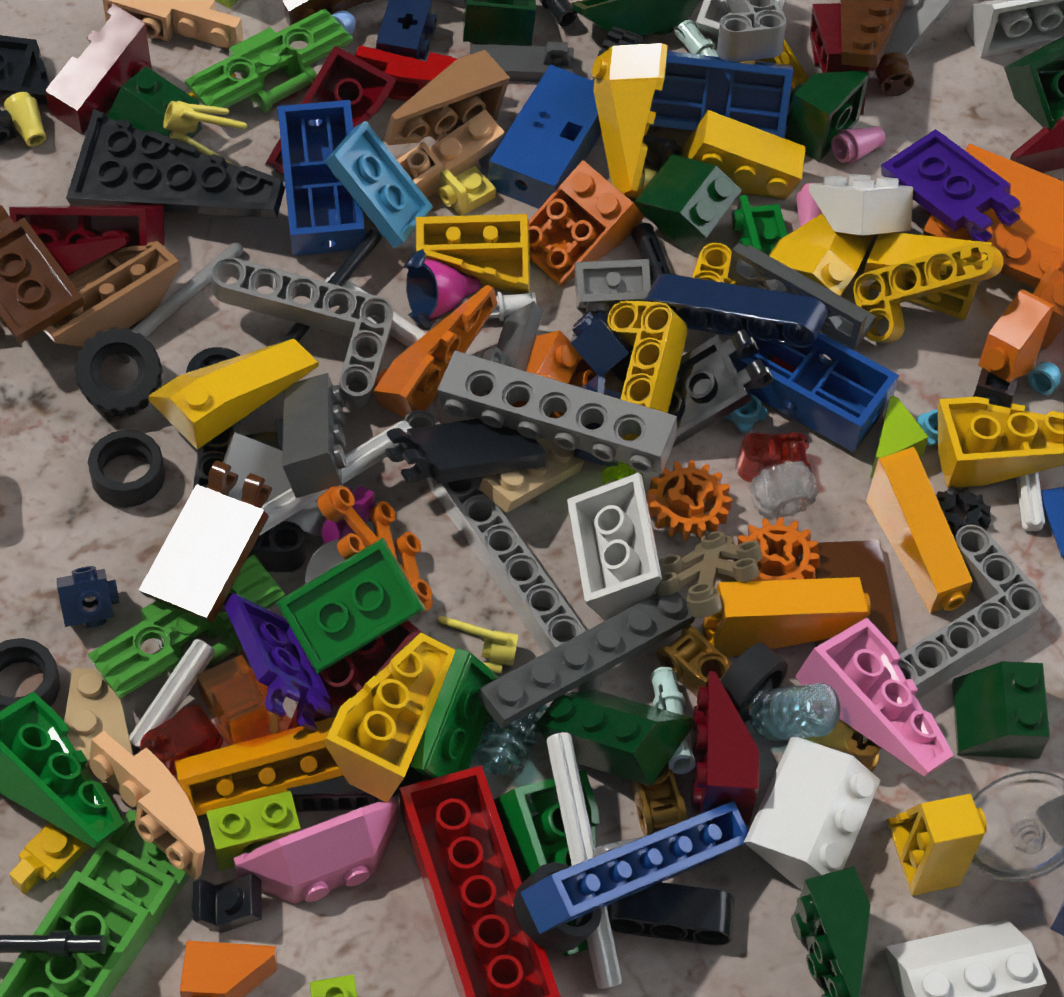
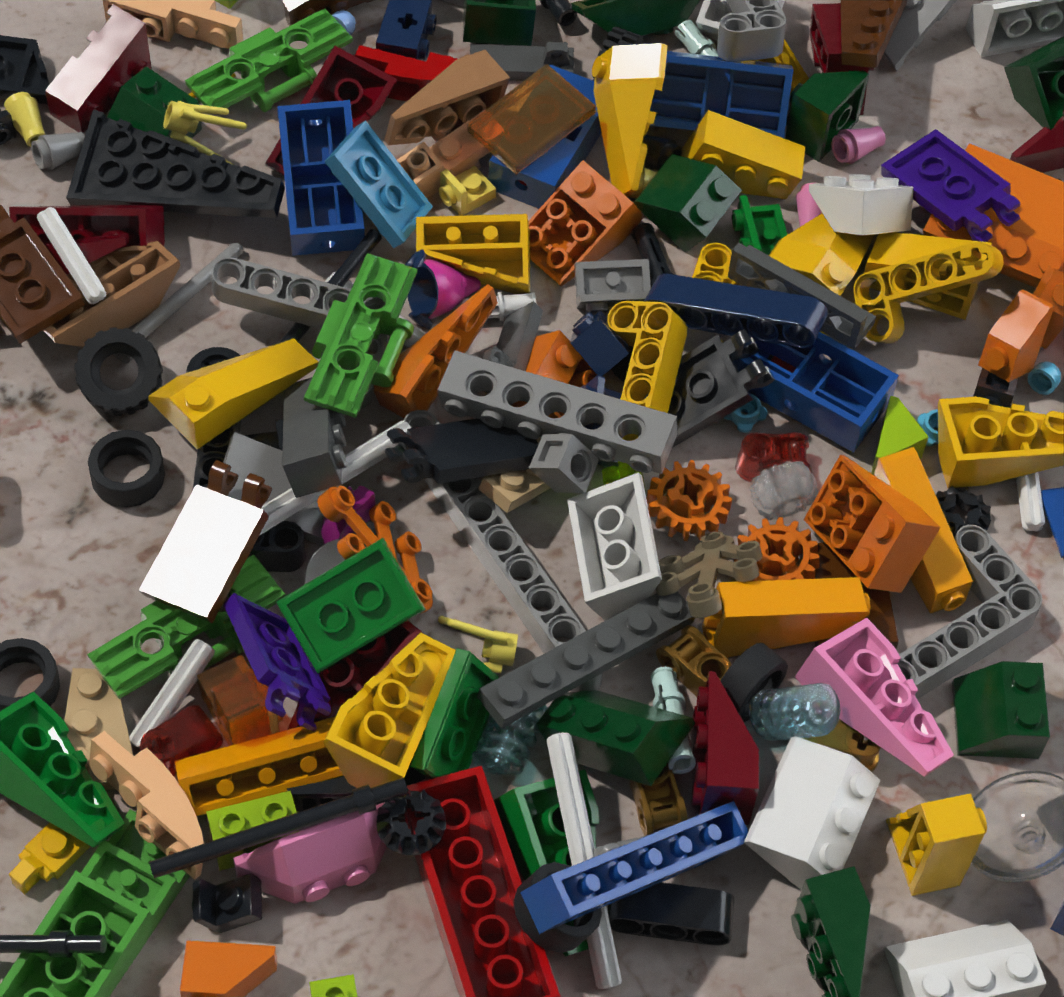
(56, 149): none -> light grey cone
(71, 255): none -> white axle
(82, 610): dark blue brick -> none
(350, 331): none -> bright green piece
(362, 800): none -> black bar
(428, 830): none -> black gear
(531, 119): none -> clear orange tile
(564, 463): none -> light grey brick
(871, 526): none -> orange slope
(894, 74): reddish brown wheel -> none

